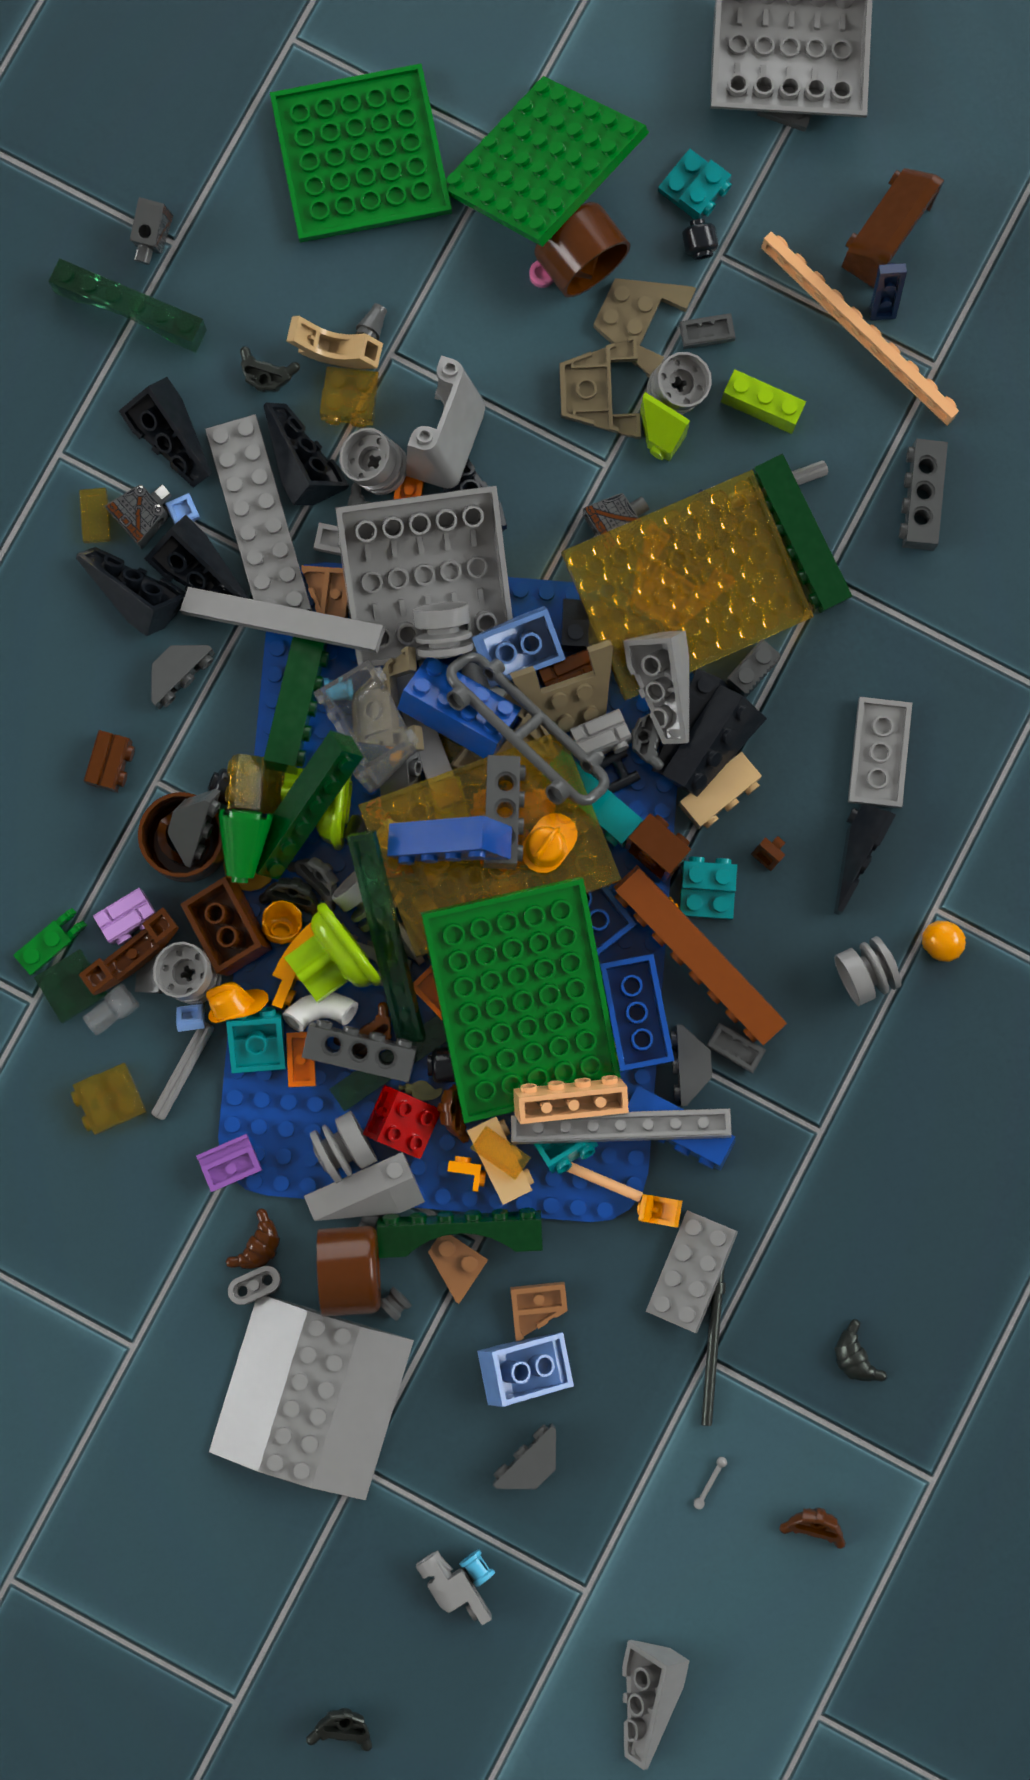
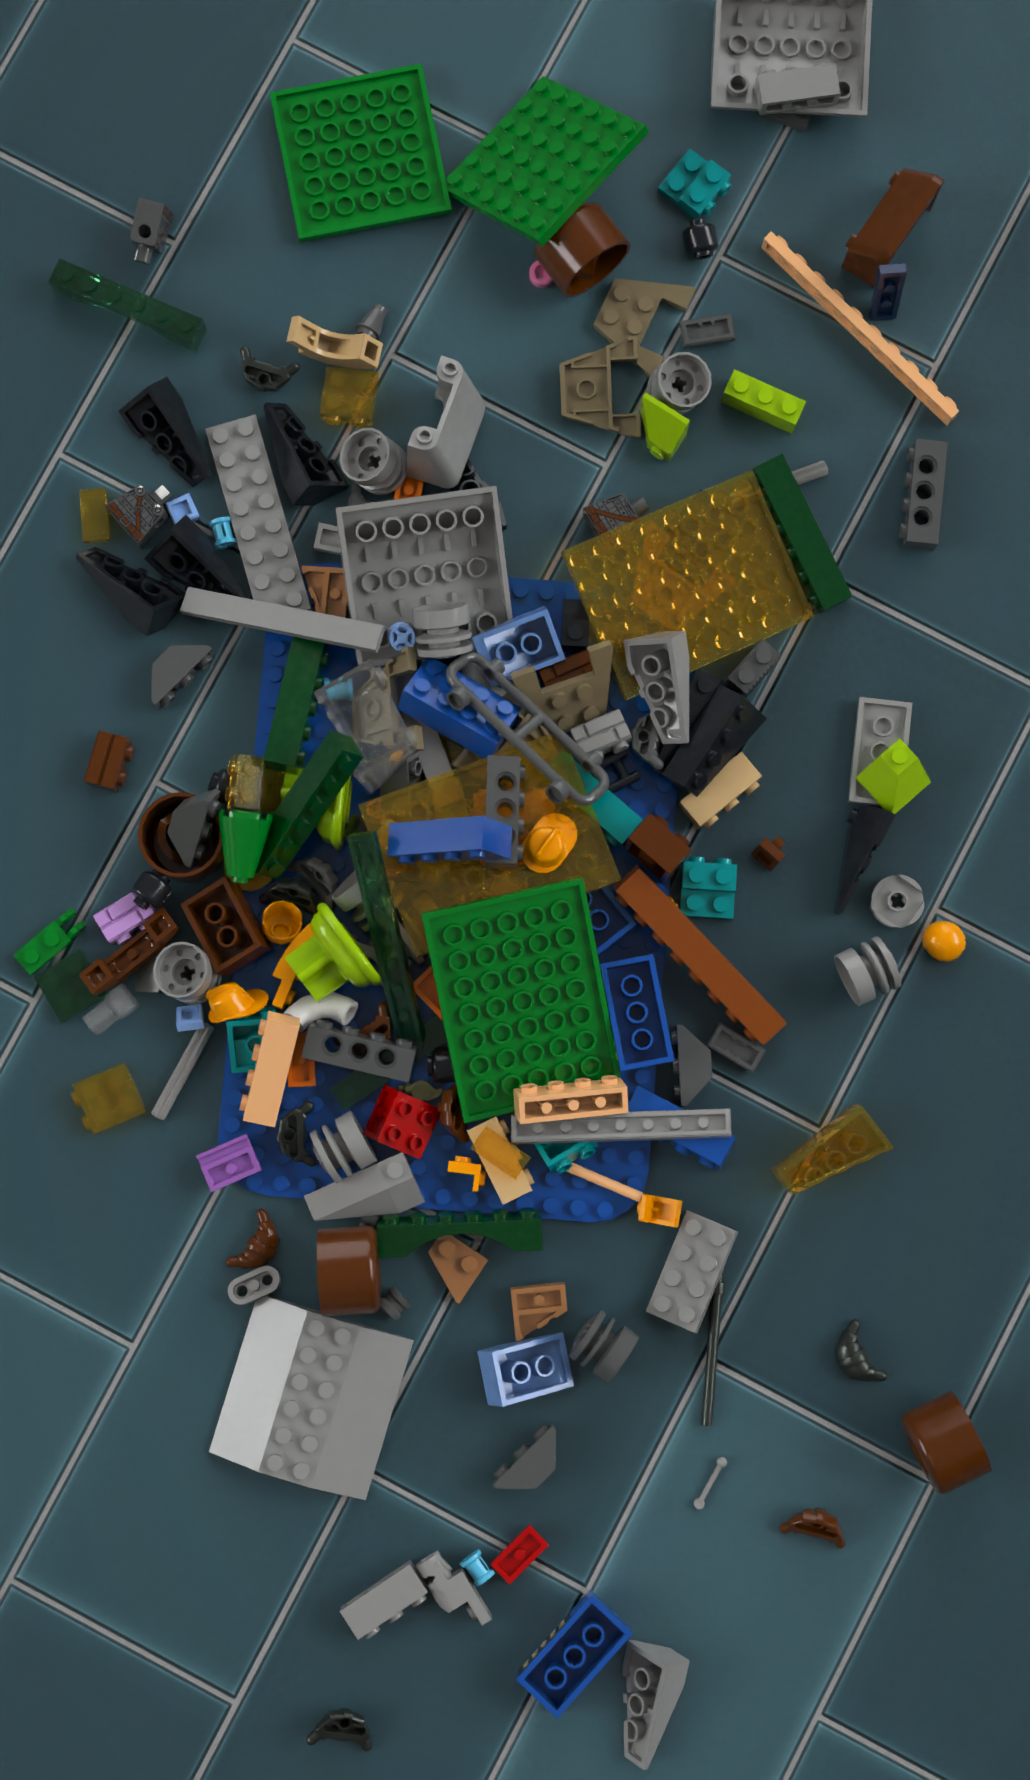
(151, 890): none -> black head
(222, 533): none -> medium azure bush
(271, 1068): none -> light nougat brick
(292, 1134): none -> pearl dark grey piece
(384, 1600): none -> light grey brick
(403, 639): none -> light blue wheel
(519, 1554): none -> red plate
(573, 1653): none -> blue brick
(603, 1345): none -> dark grey wheel
(797, 88): none -> light grey brick
(832, 1150): none -> clear yellow wedge
(882, 905): none -> light grey plate
(894, 777): none -> lime slope
(945, 1443): none -> reddish brown piece

